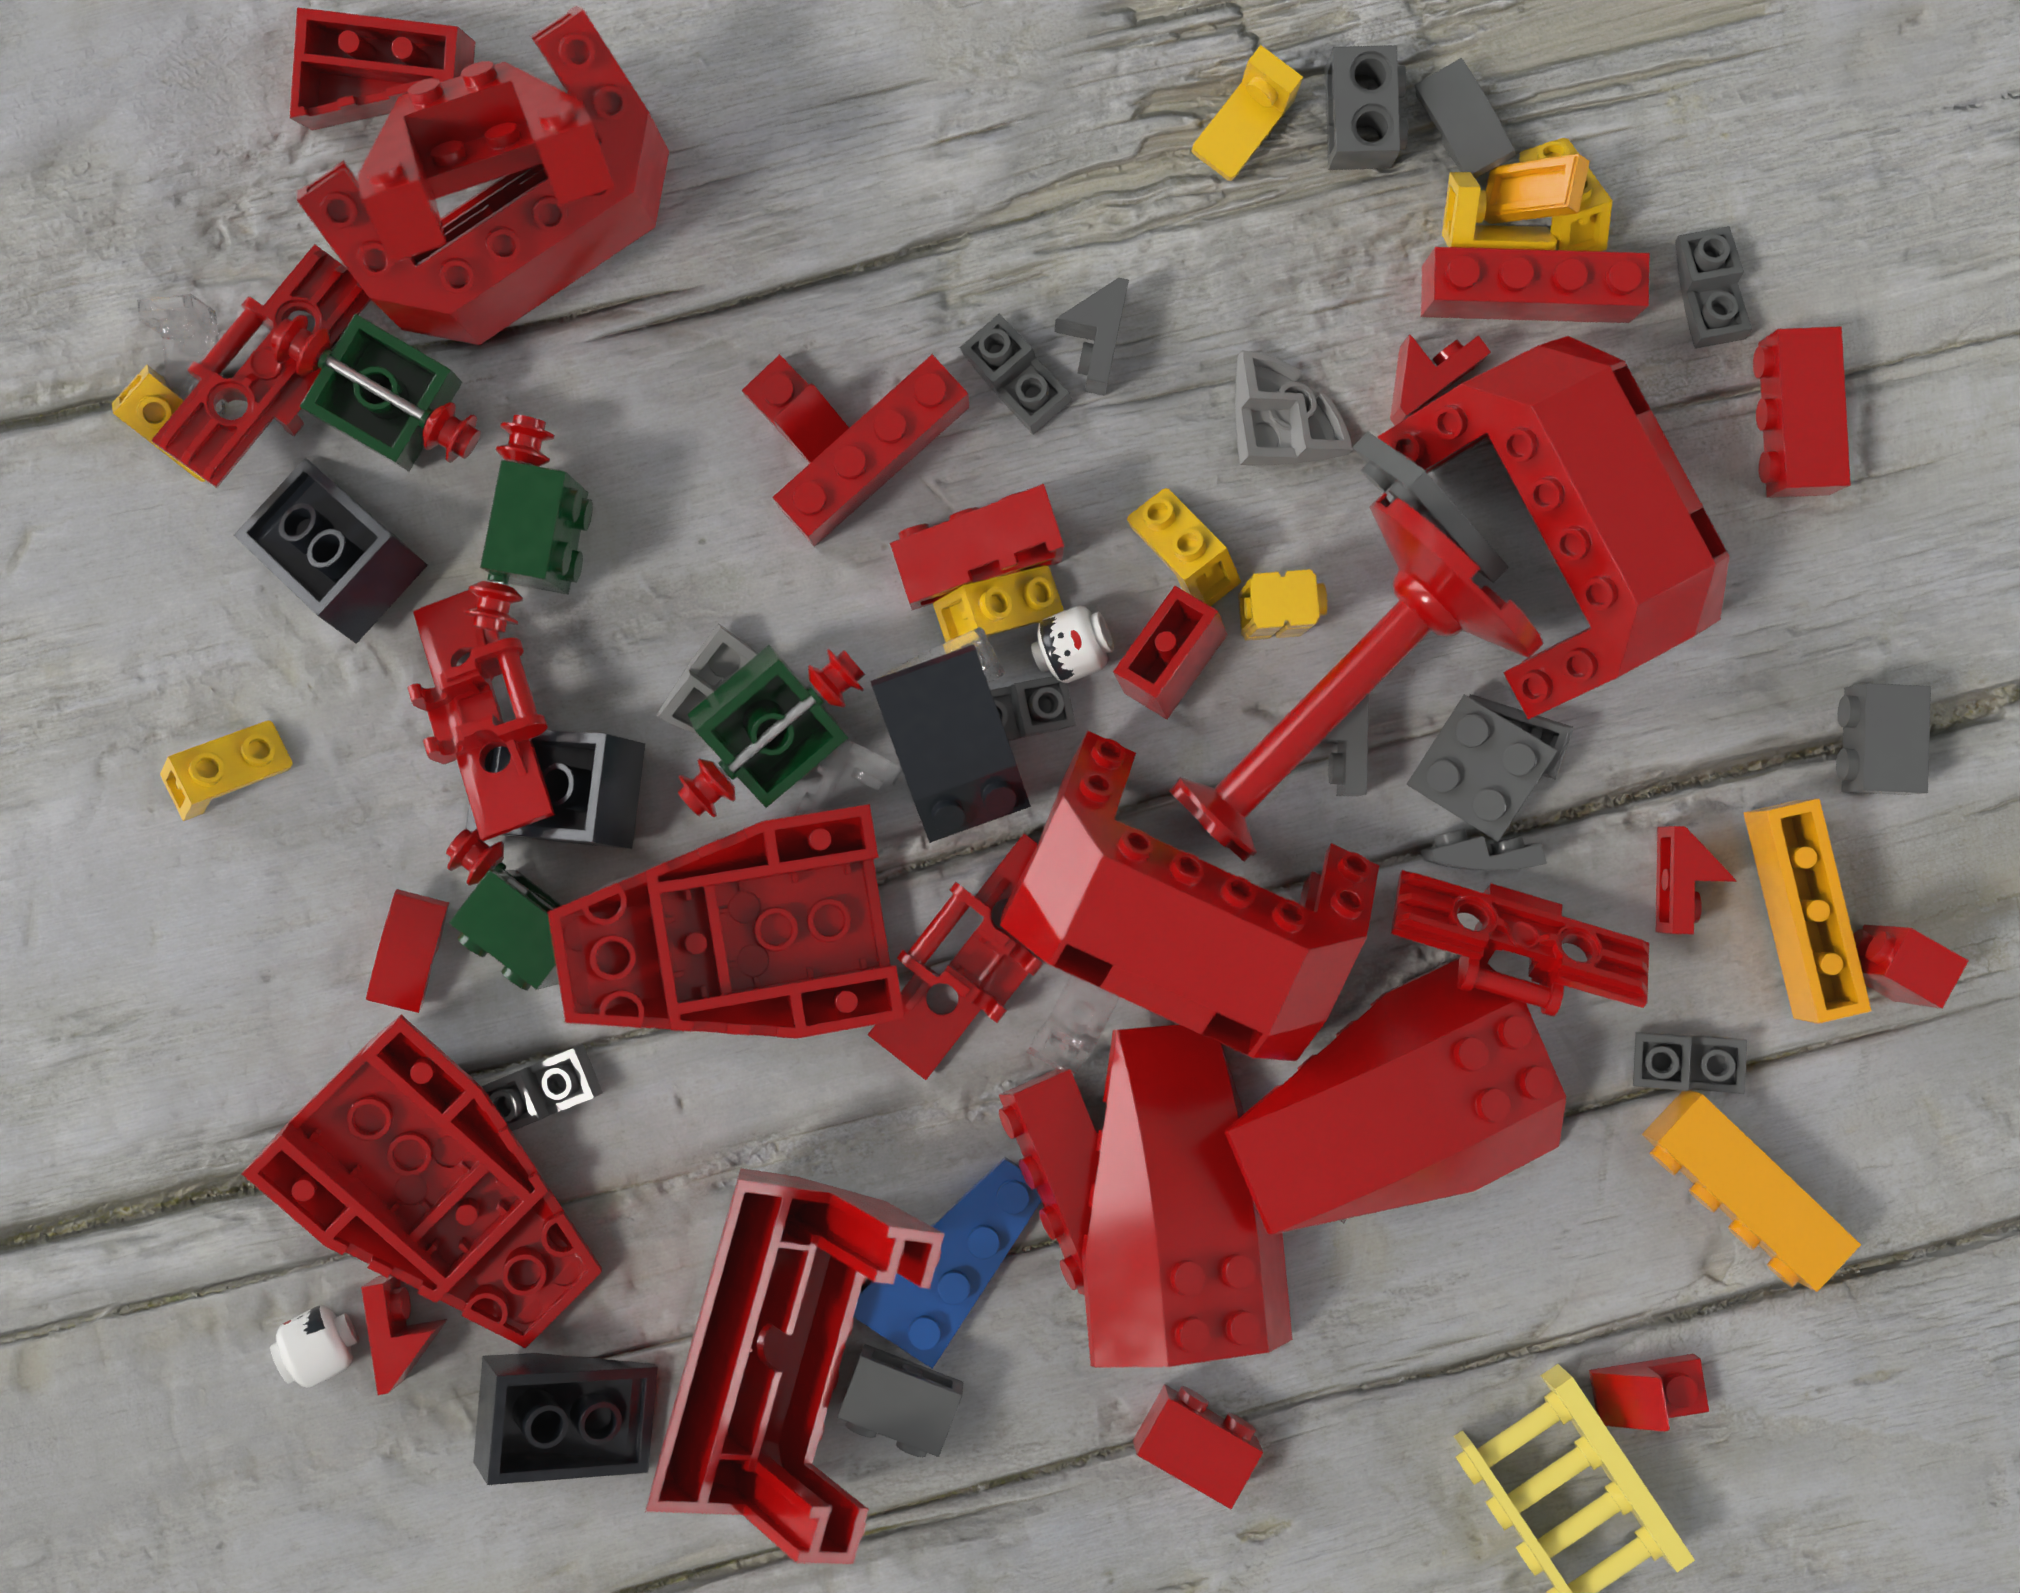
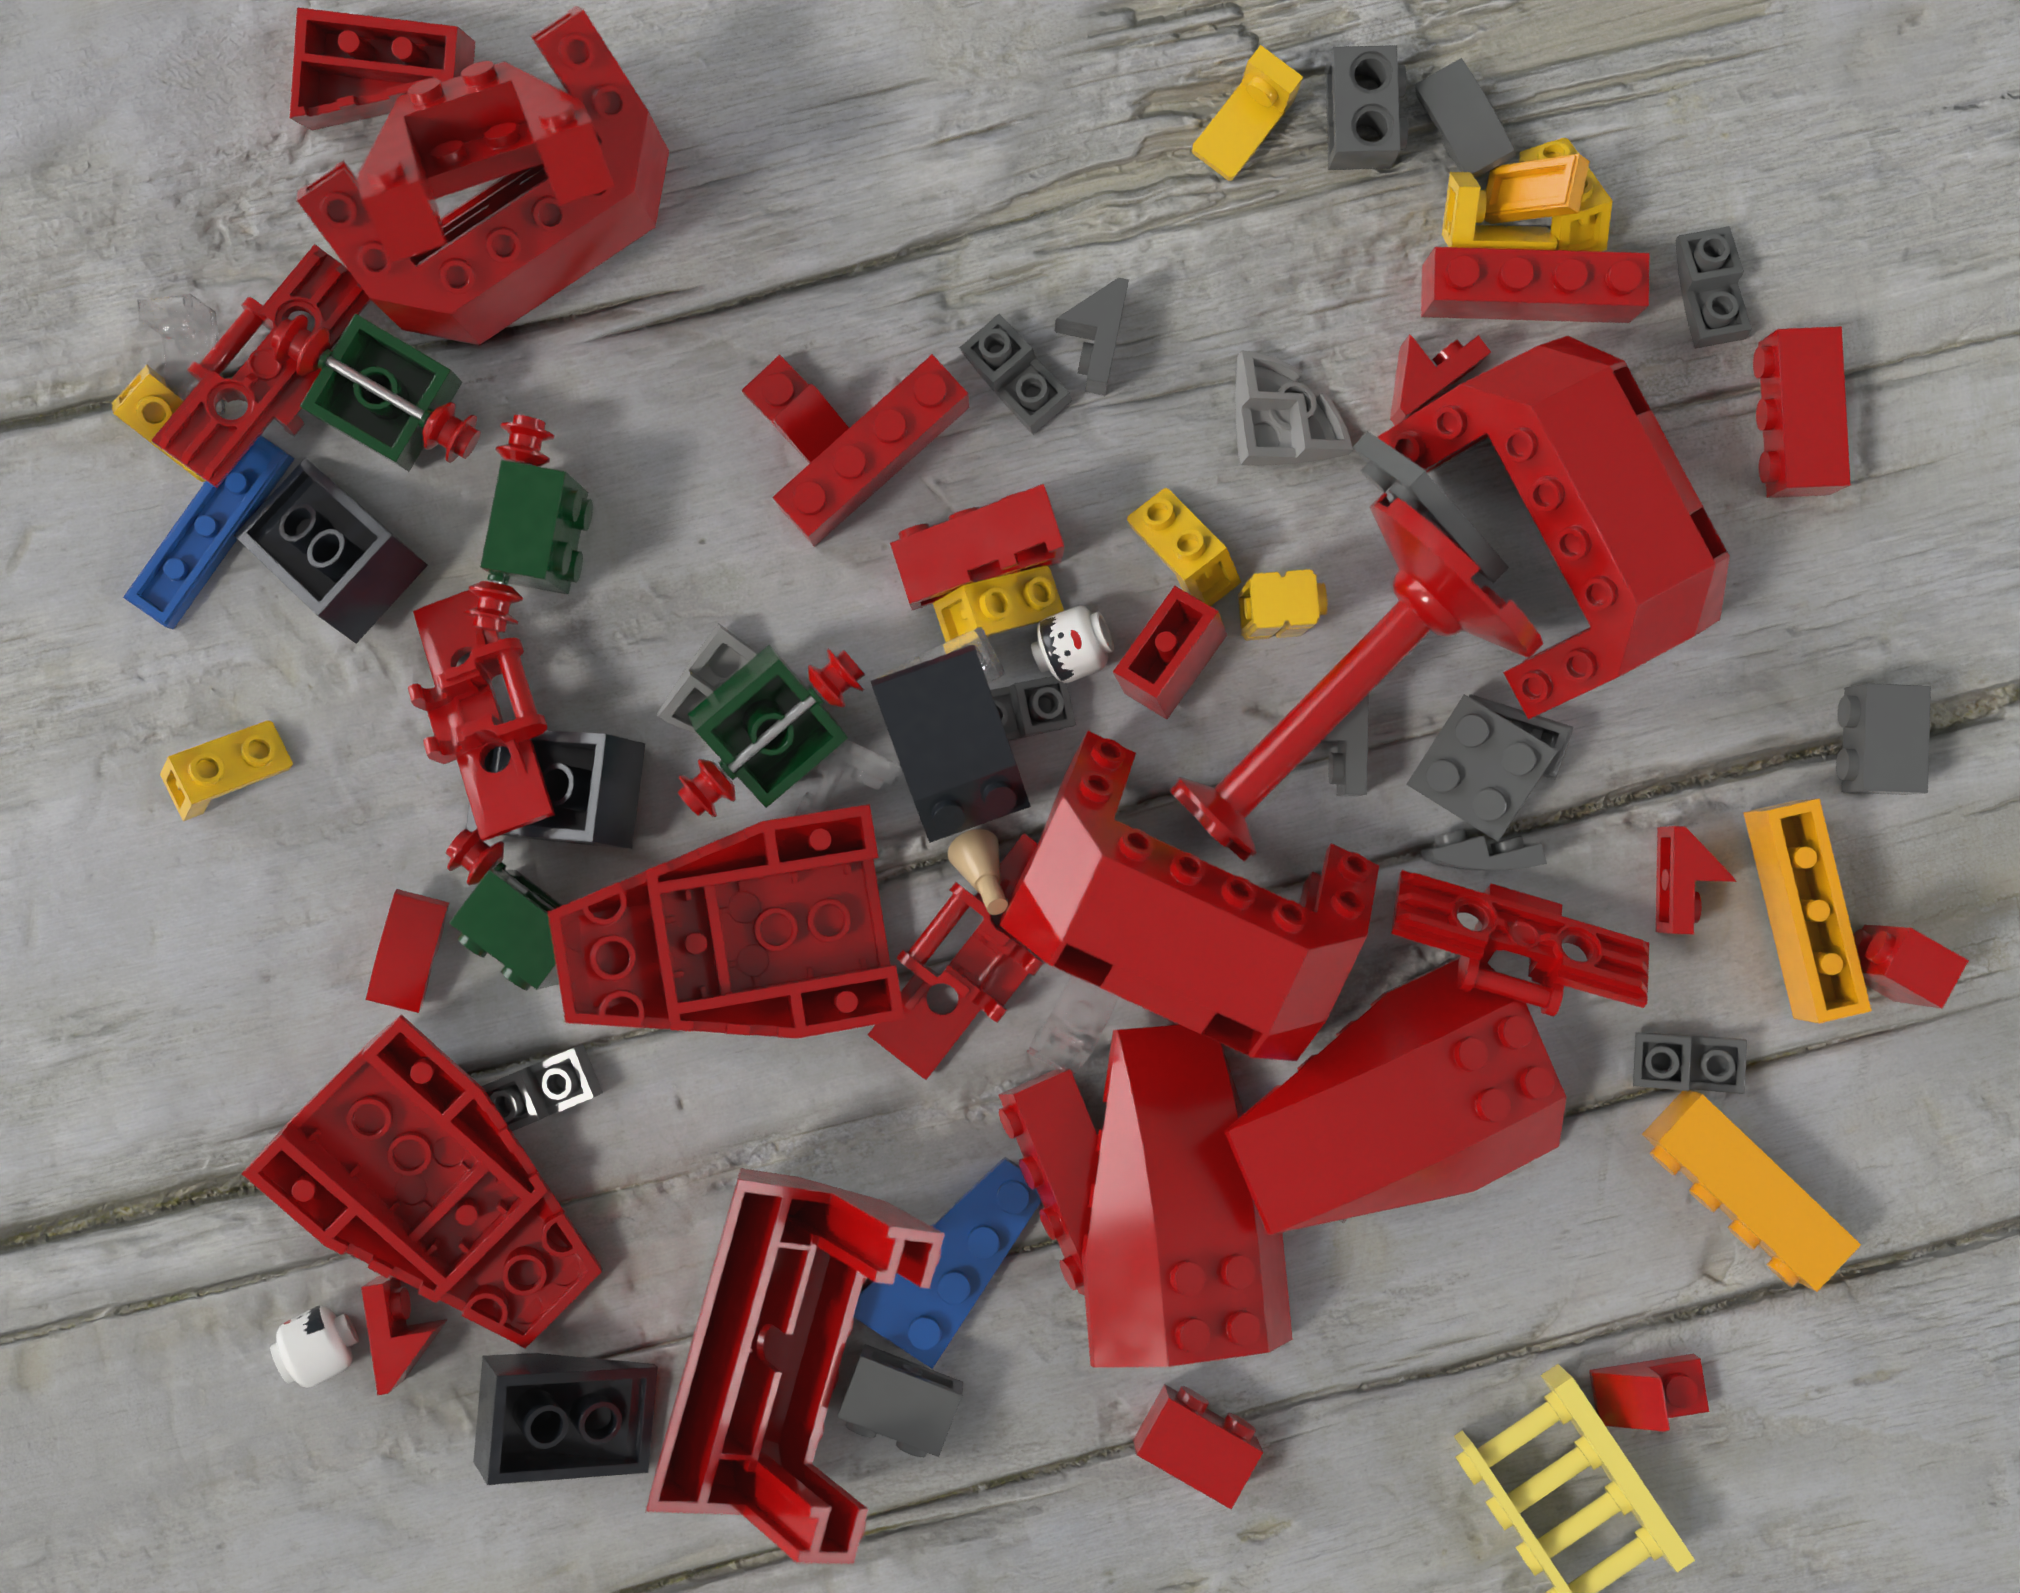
(206, 534): none -> blue tile
(977, 860): none -> tan cone

